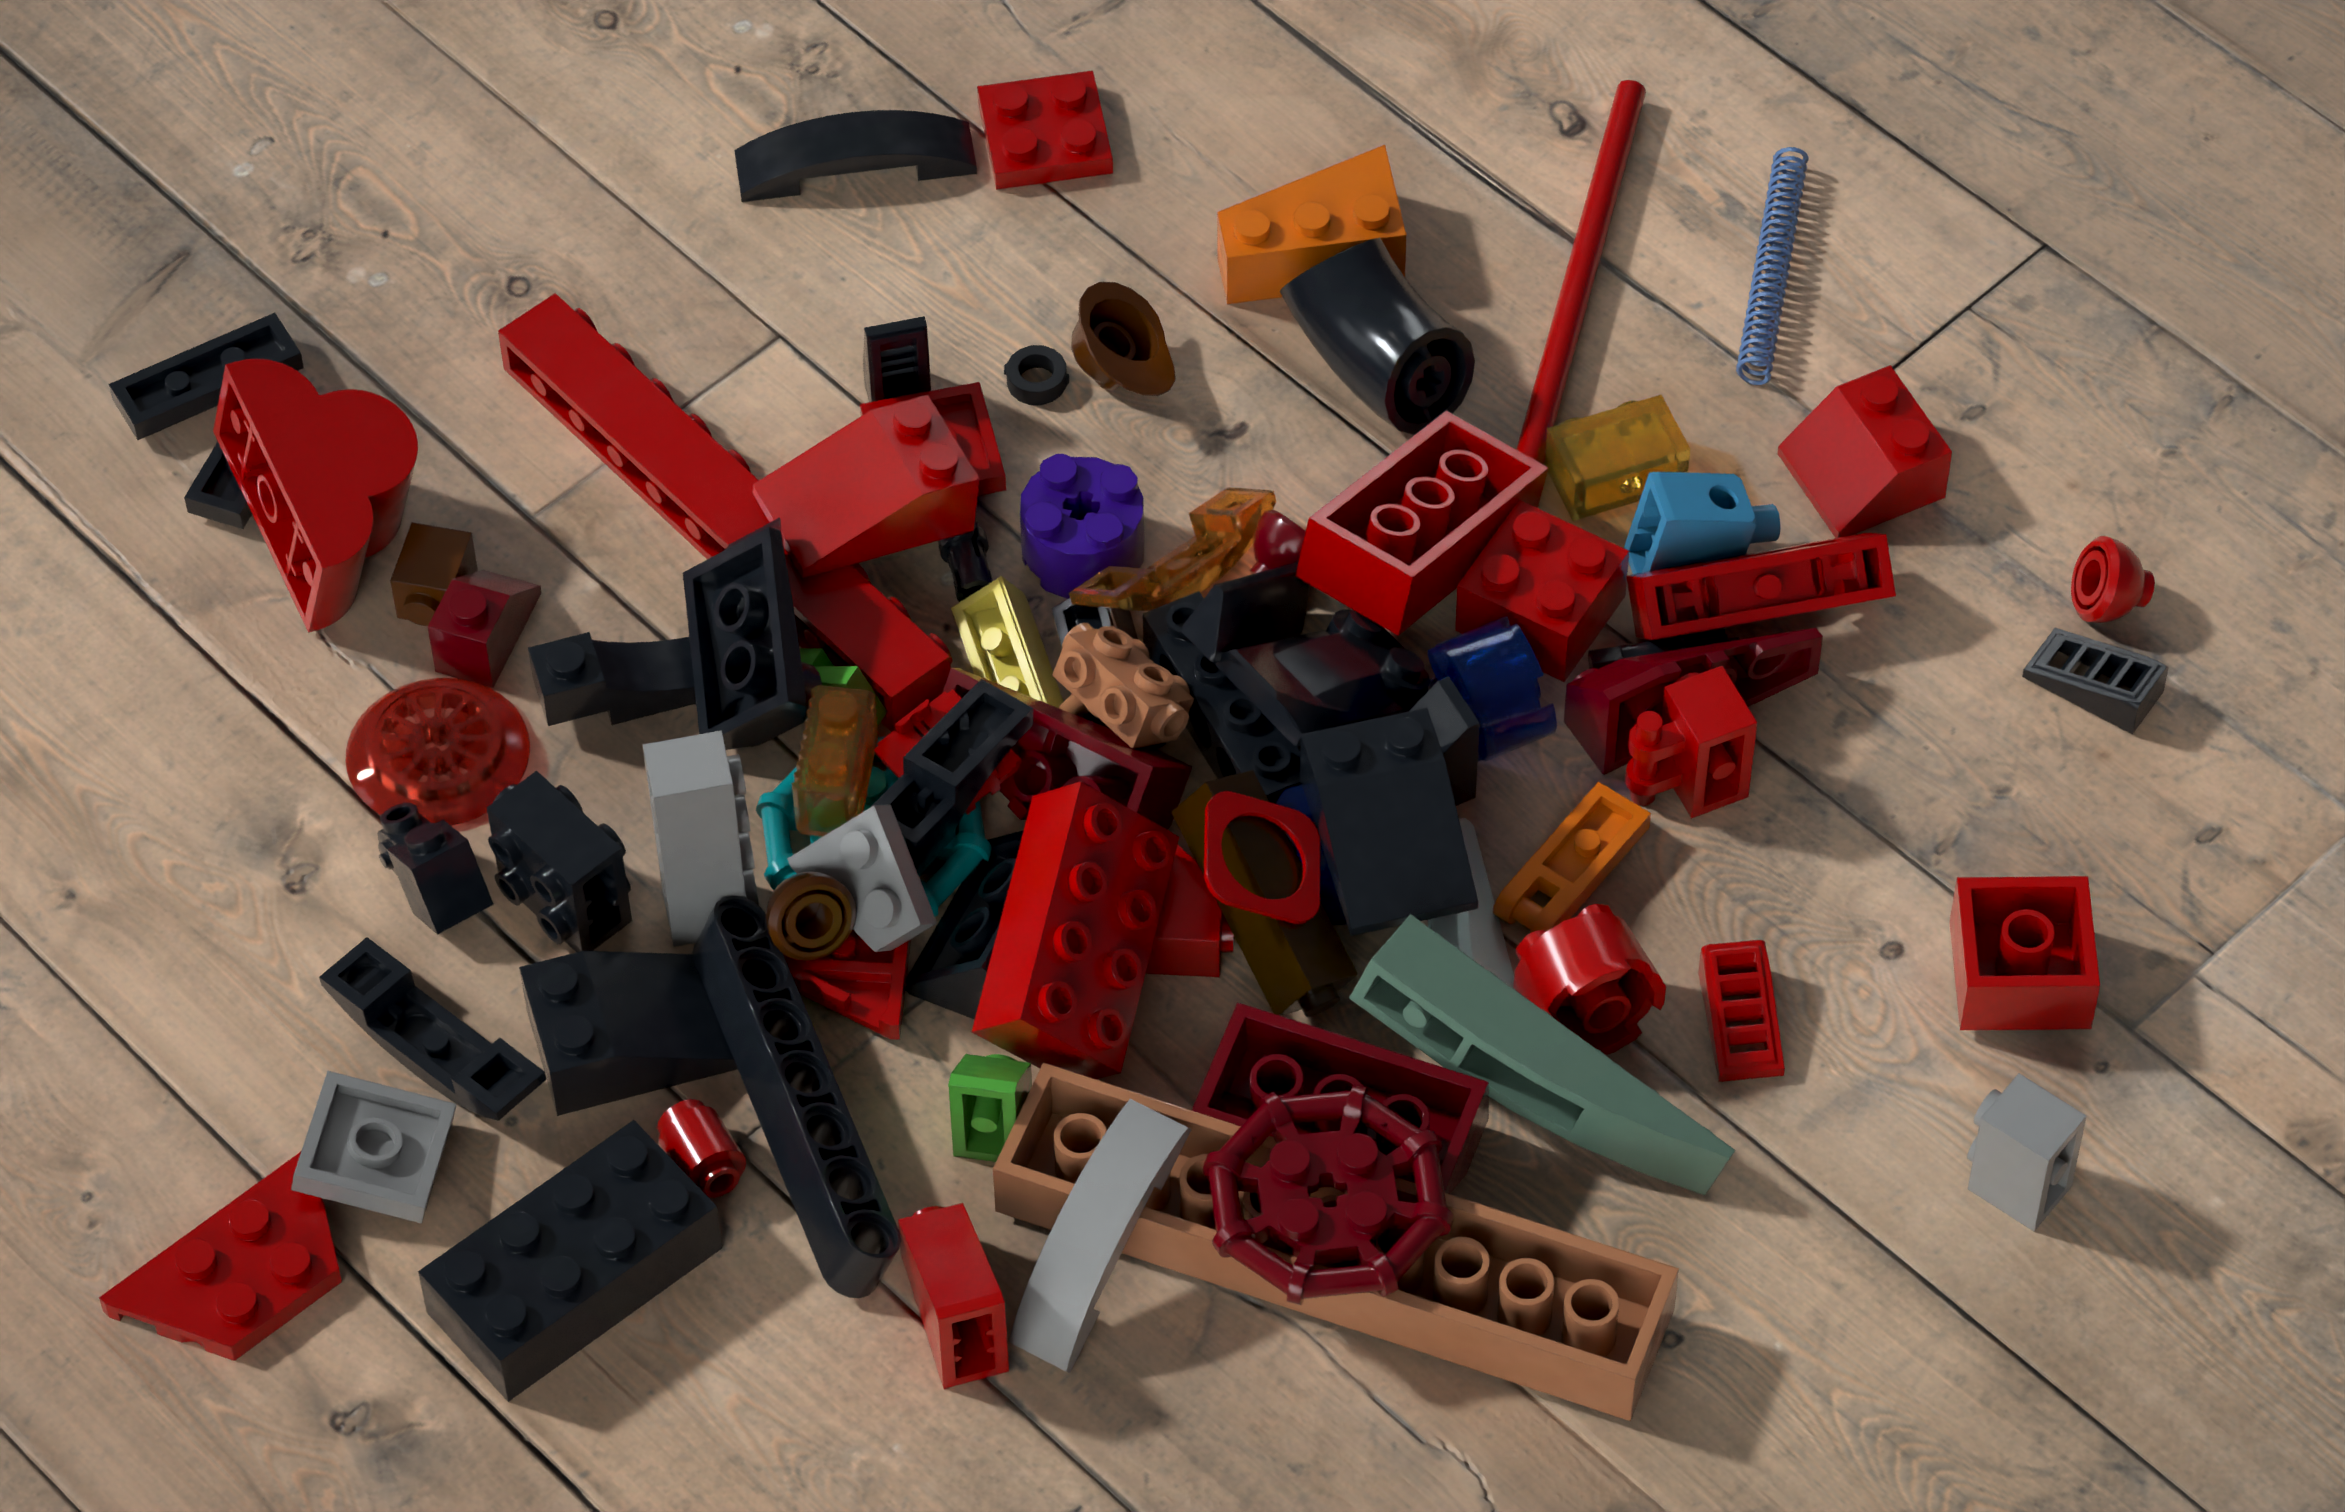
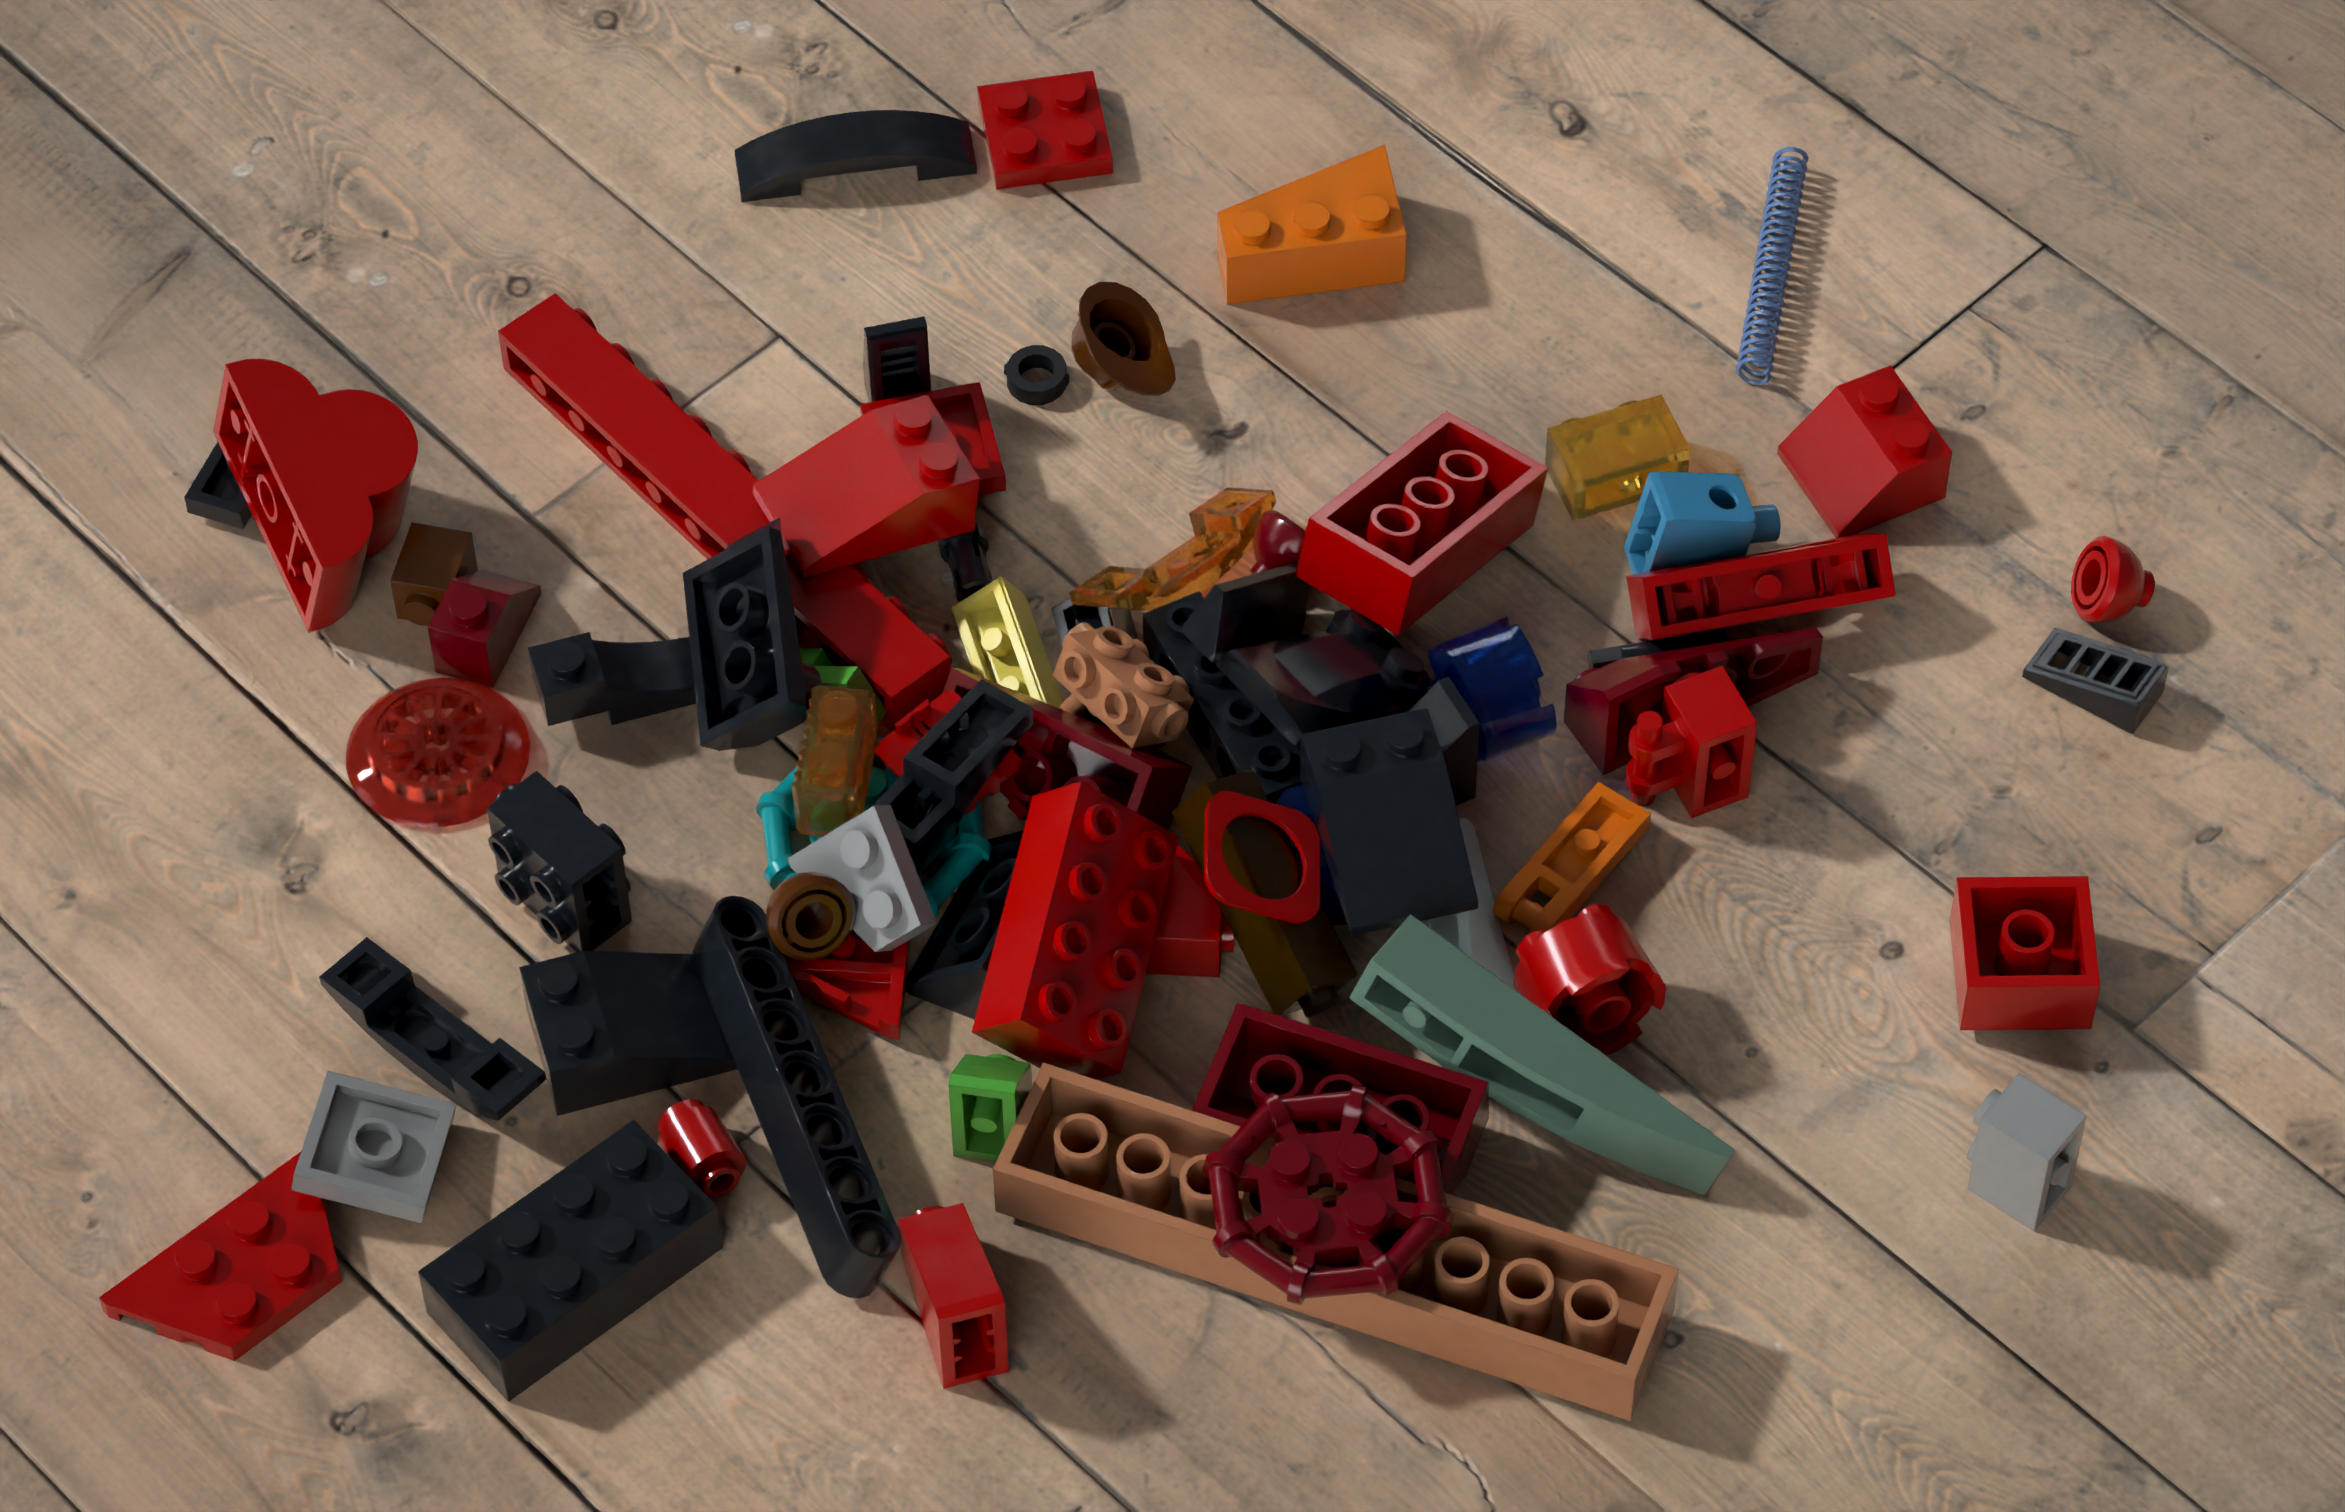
(194, 378): black plate -> none
(433, 867): black brick -> none
(699, 829): light grey brick -> none
(1080, 520): dark purple brick -> none
(1093, 1231): light grey slope -> none
(1382, 336): black brick -> none
(1549, 582): red brick -> none
(1581, 269): red piece -> none
(1732, 971): red slope -> none

